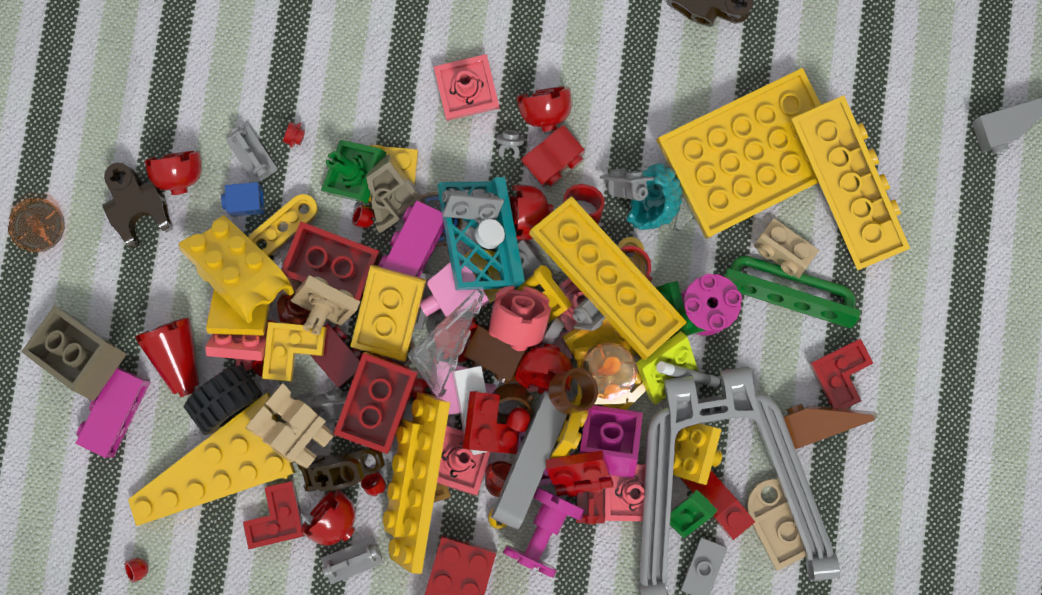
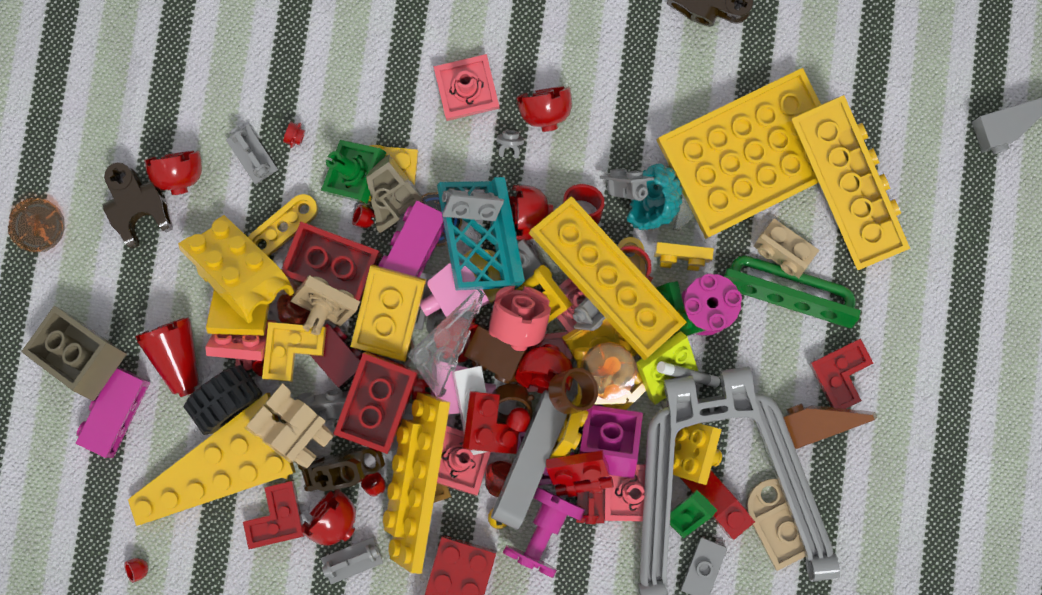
(243, 199): blue brick -> none
(489, 233): white tile -> none
(553, 157): red brick -> none
(553, 332): light grey tile -> none
(695, 255): none -> yellow plate

